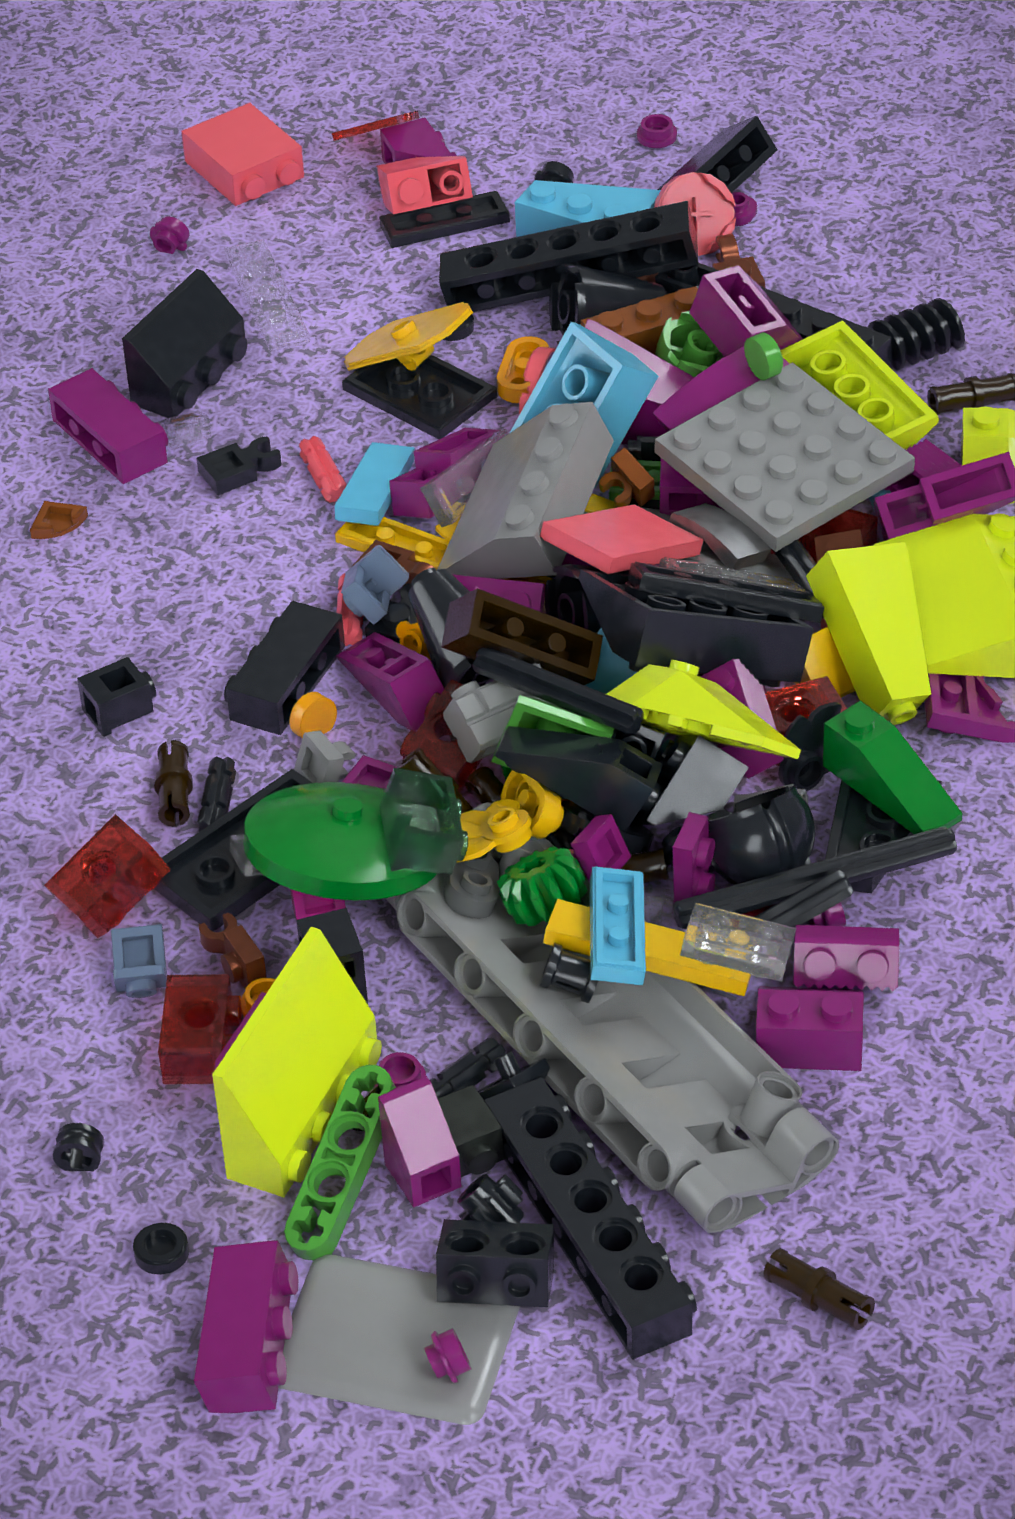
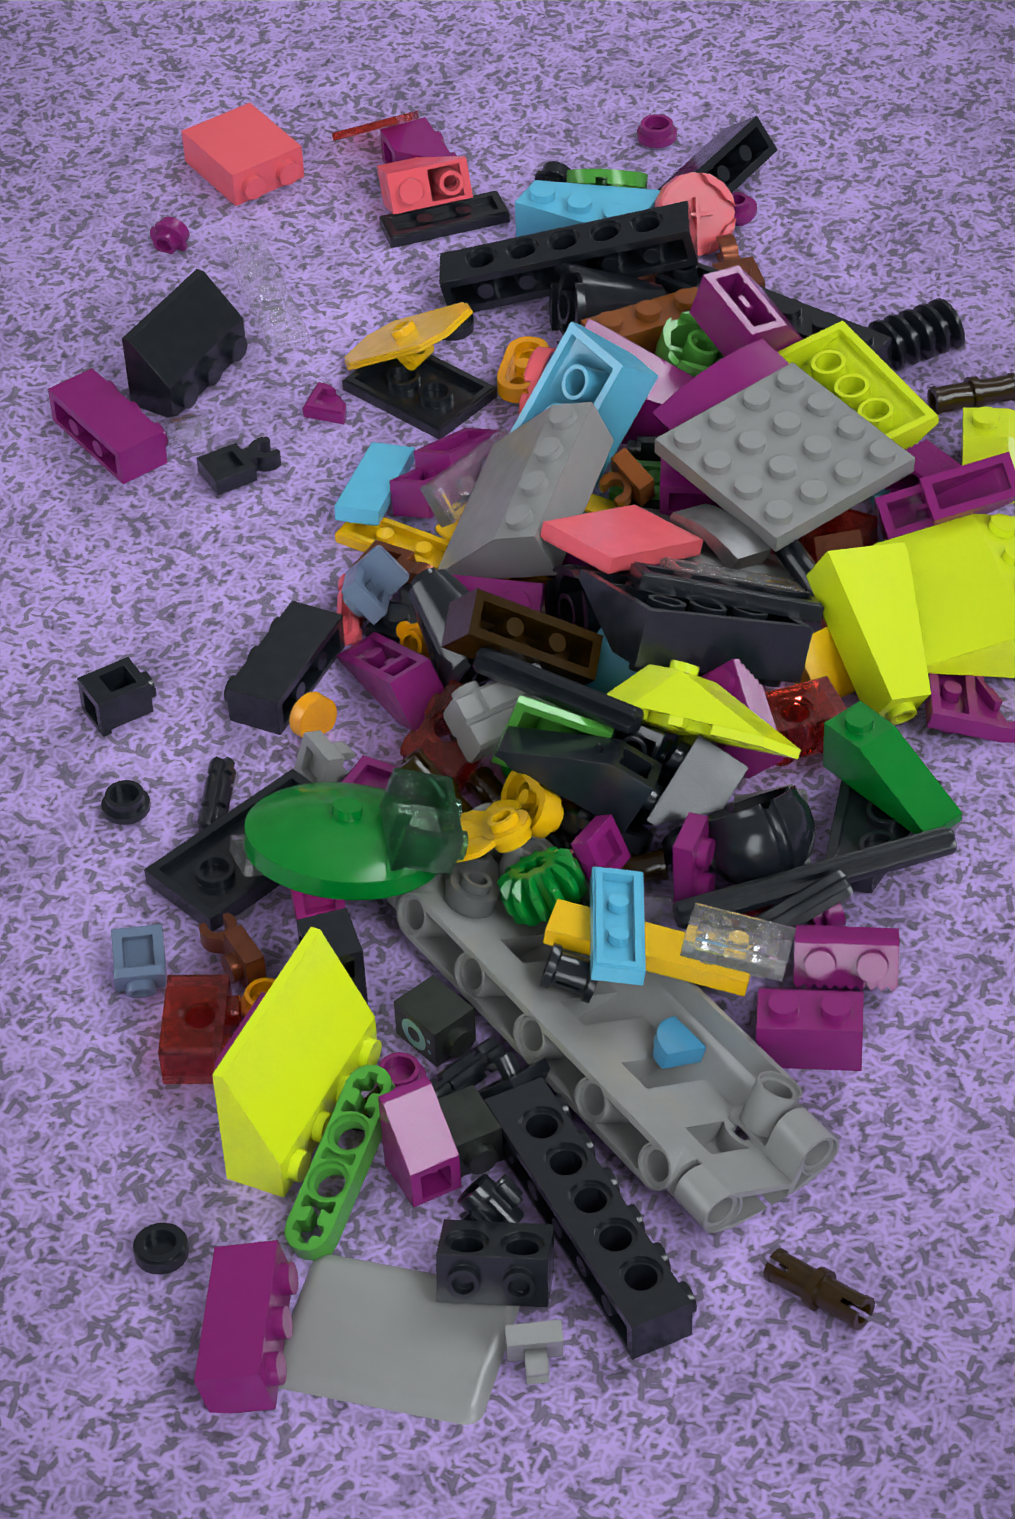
(55, 518): dark orange tile -> none
(78, 1147): black bush -> none
(107, 877): clear red brick -> none
(125, 802): none -> black plate
(173, 783): dark brown pin -> none
(322, 468): coral axle -> none
(325, 405): none -> magenta tile
(435, 1021): none -> pearl dark grey brick
(447, 1355): magenta plate -> none
(534, 1345): none -> light grey tile
(608, 177): none -> bright green tile
(676, 1045): none -> dark azure tile
(763, 356): bright green tile -> none
(809, 737): black plate -> none

